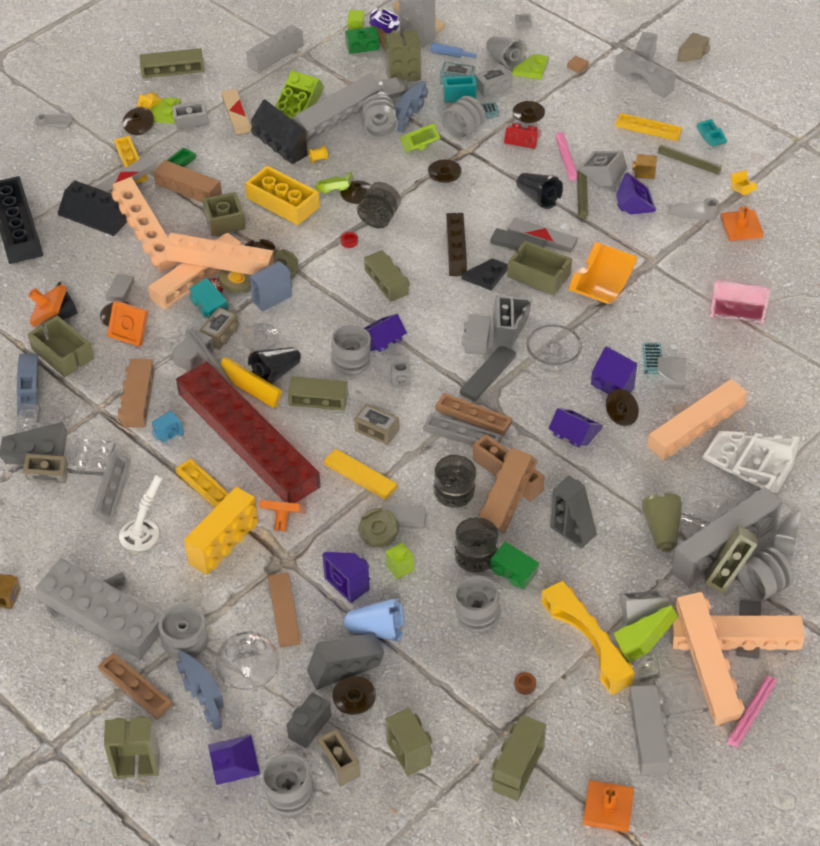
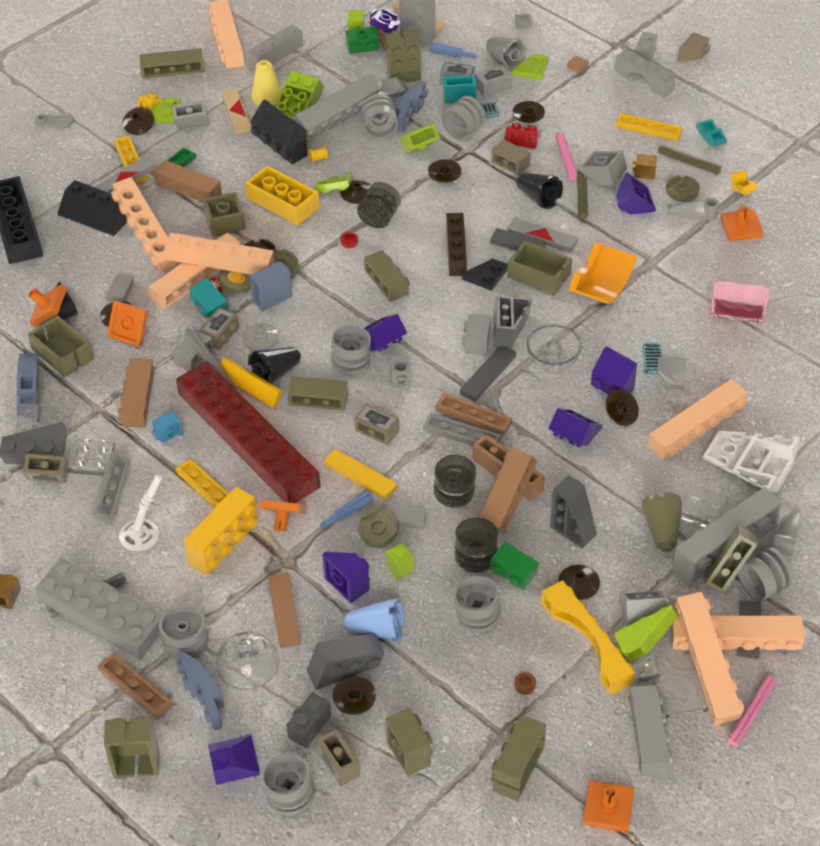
(225, 34): none -> light nougat brick
(265, 84): none -> light yellow cone
(349, 508): none -> medium blue axle
(511, 157): none -> dark tan brick
(584, 587): none -> dark brown dish
(682, 188): none -> olive tile

